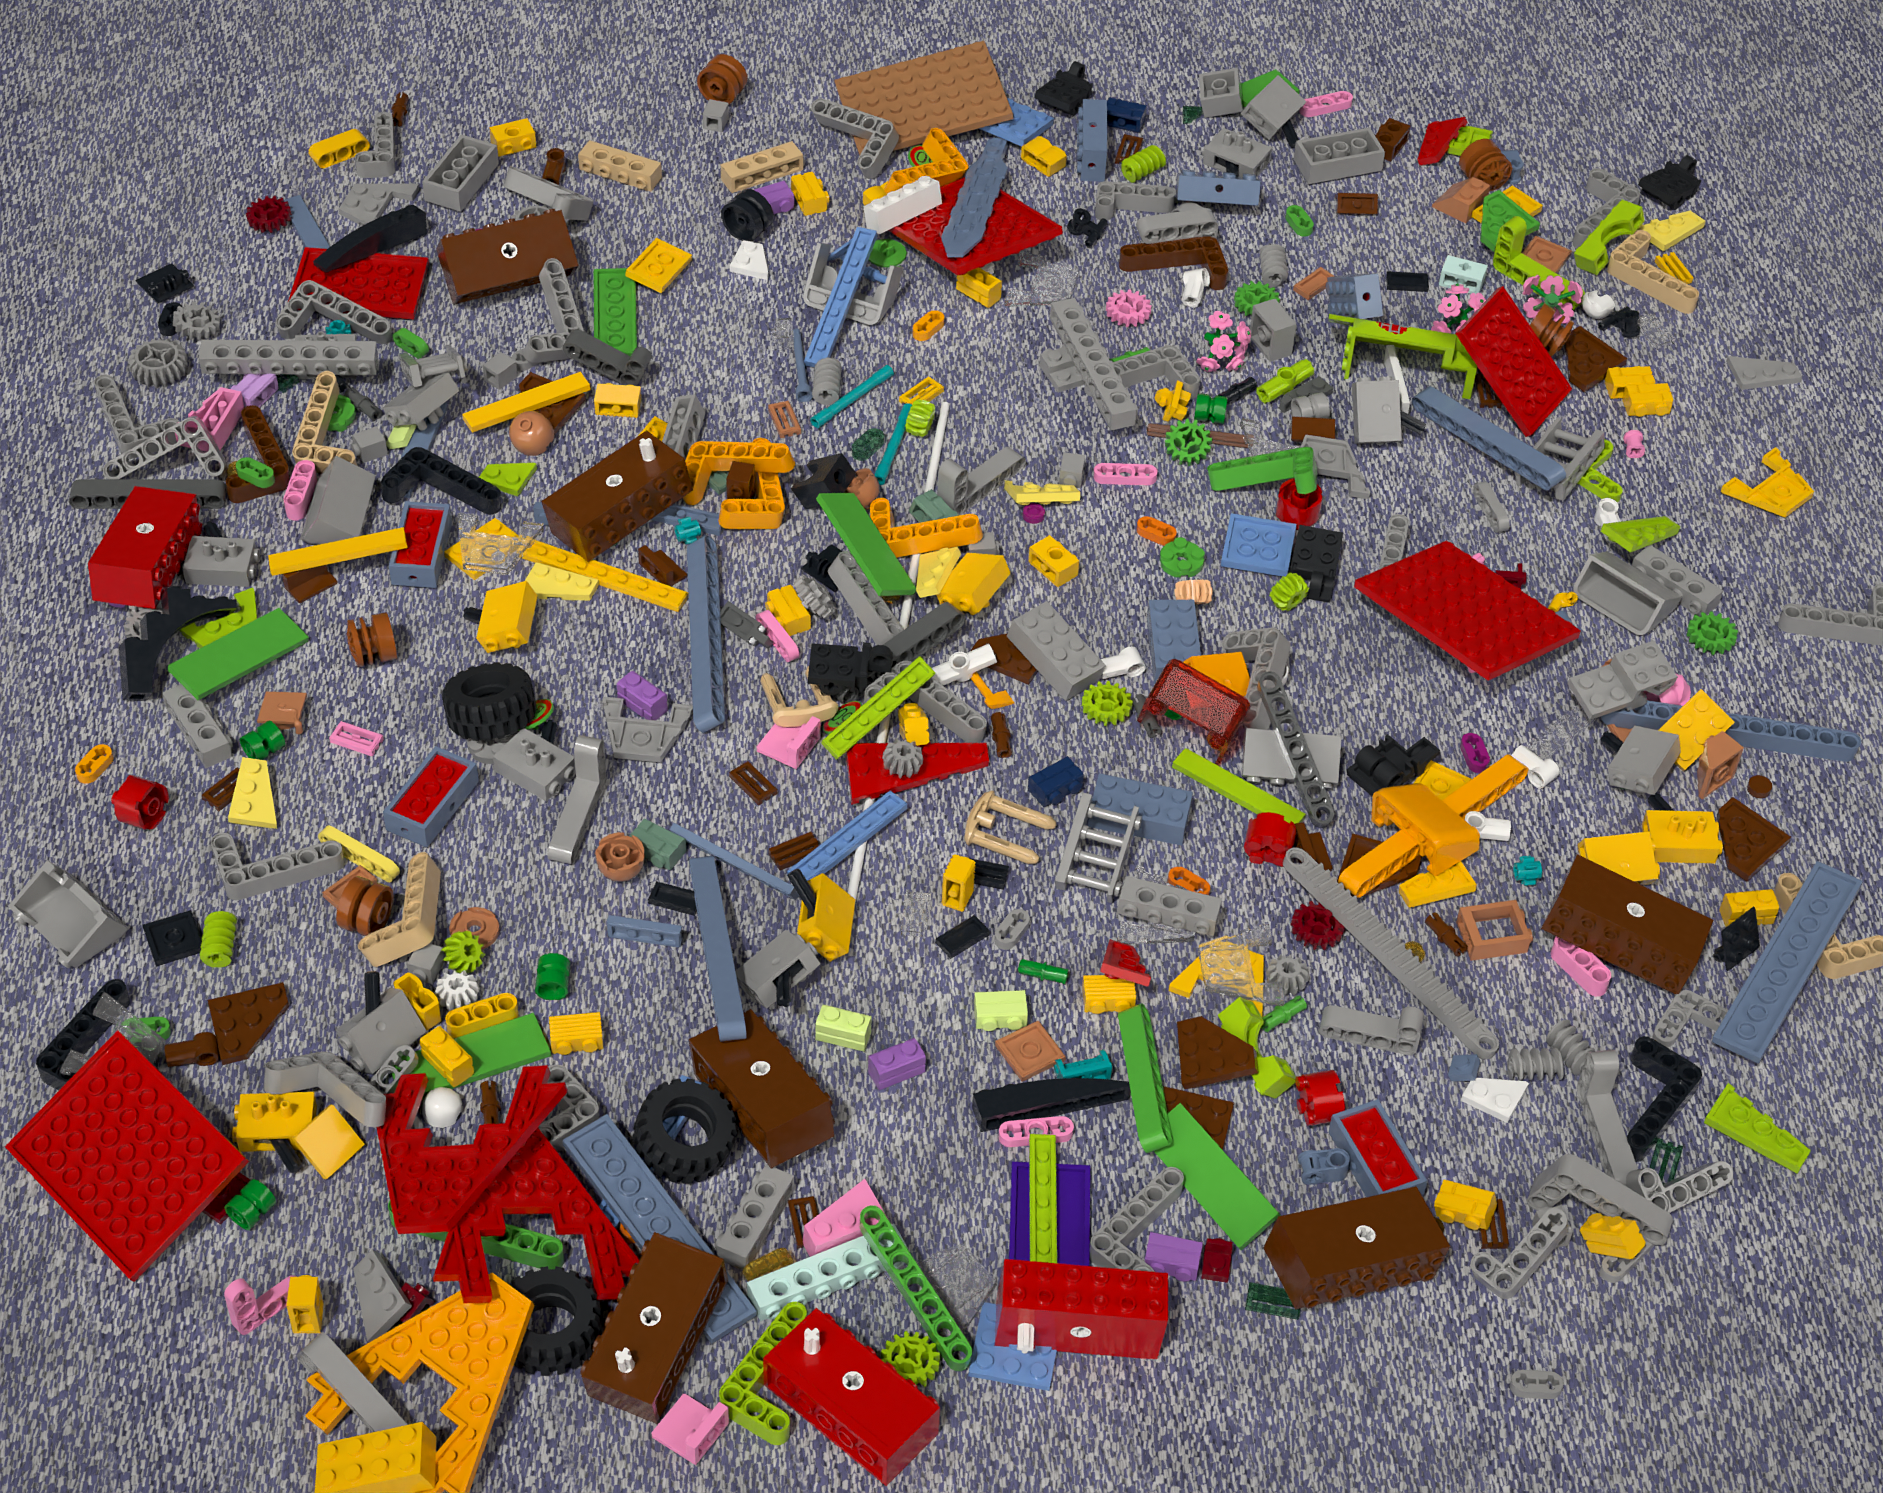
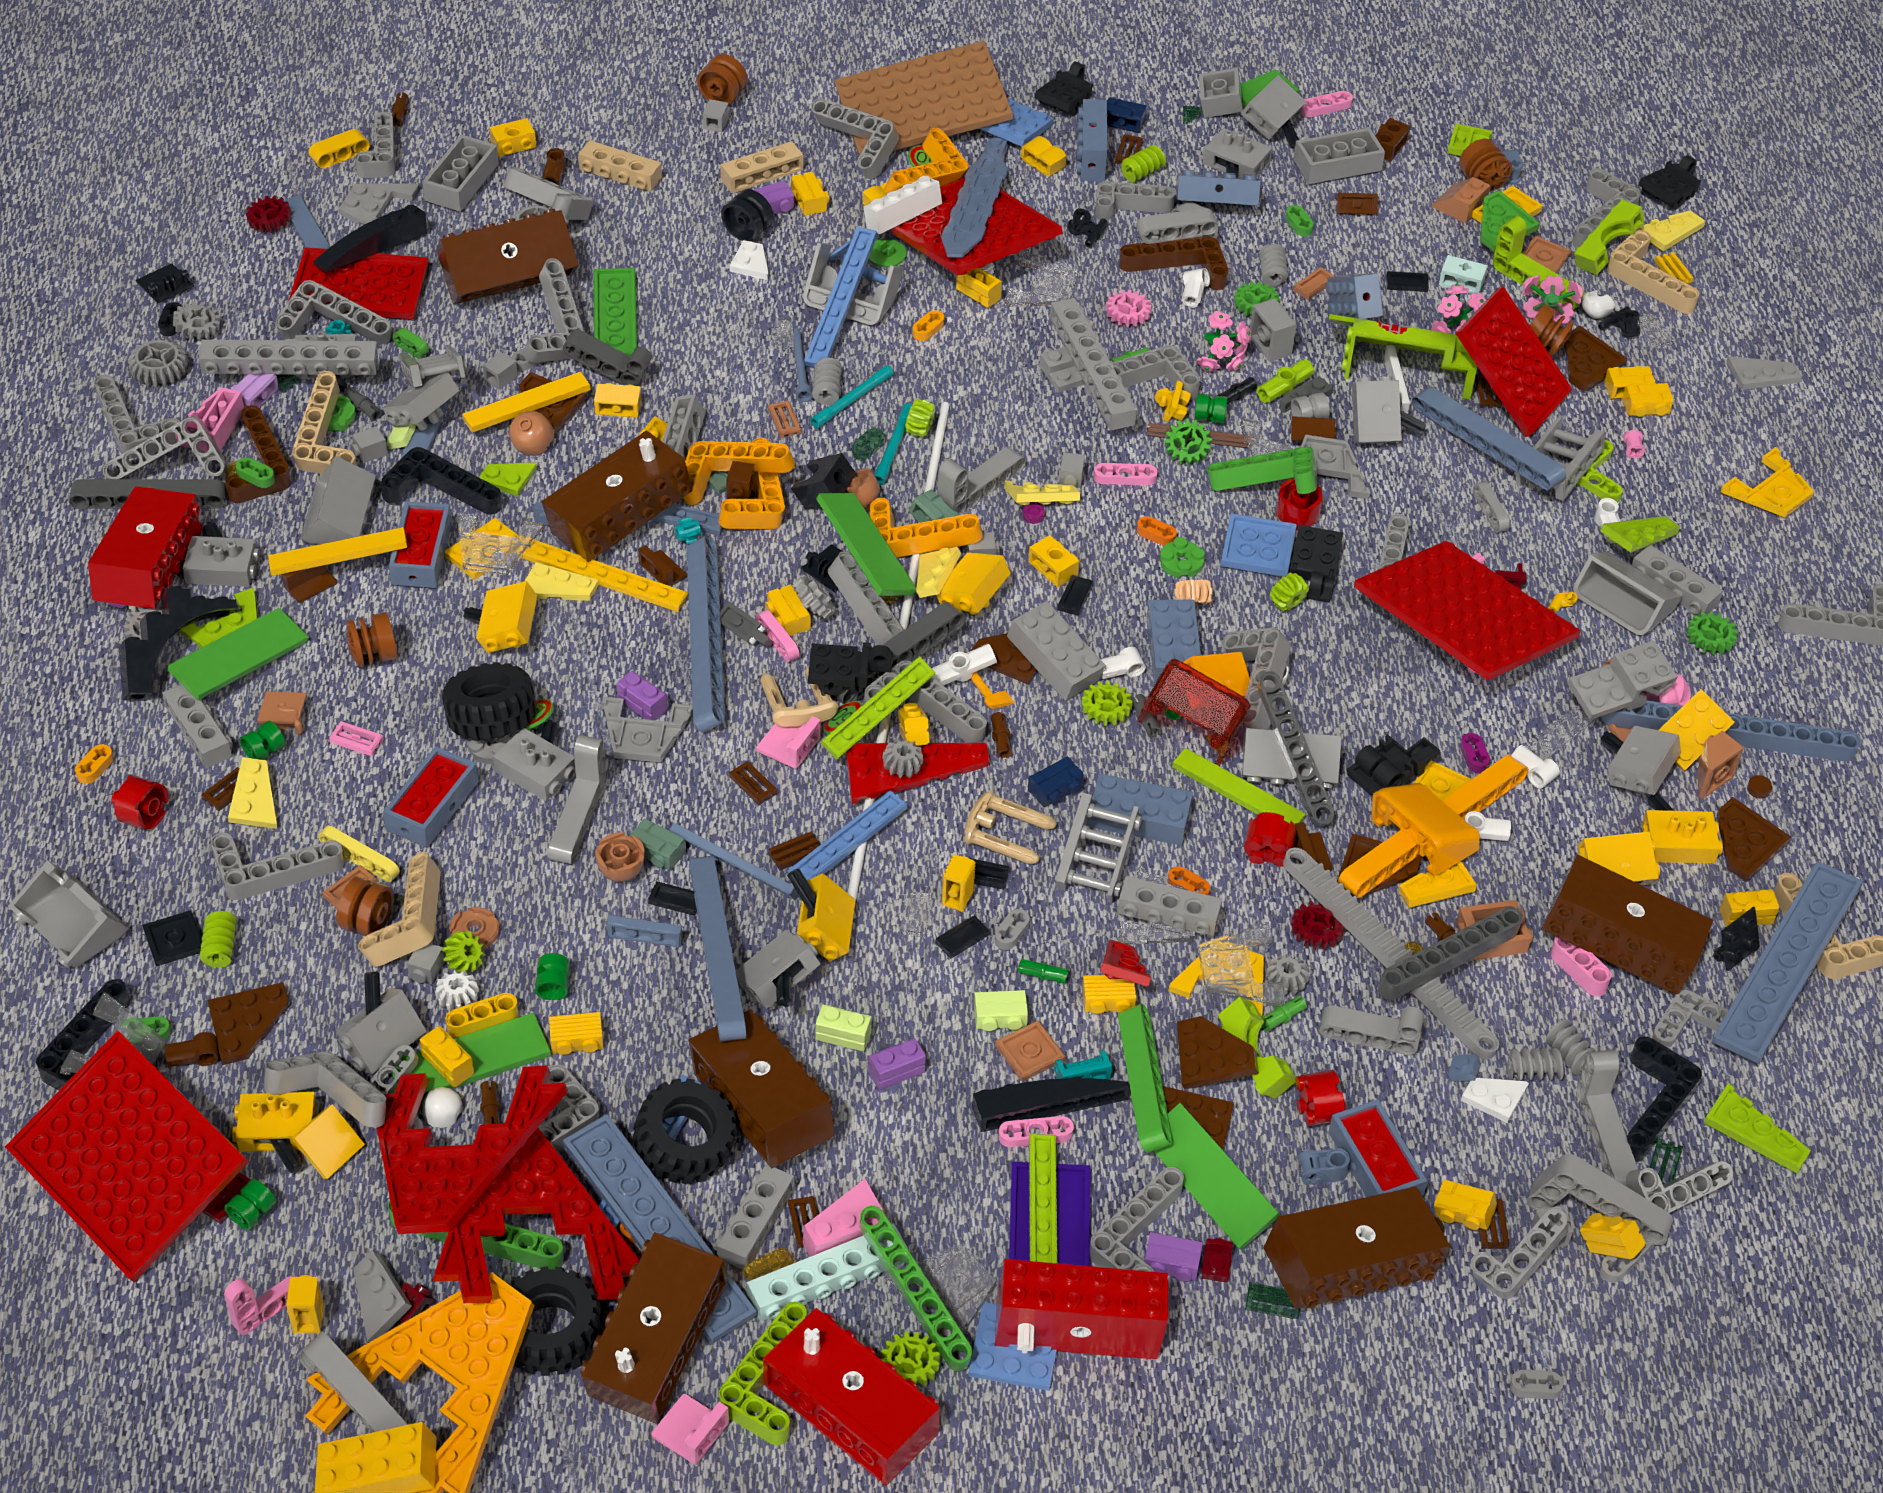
(300, 490): bright pink beam -> none
(422, 999): yellow brick -> none
(658, 265): yellow plate -> none
(923, 394): yellow tile -> none
(1075, 595): none -> black tile
(1438, 138): red wing -> none
(1450, 953): none -> dark grey beam
(1527, 870): teal gear -> none

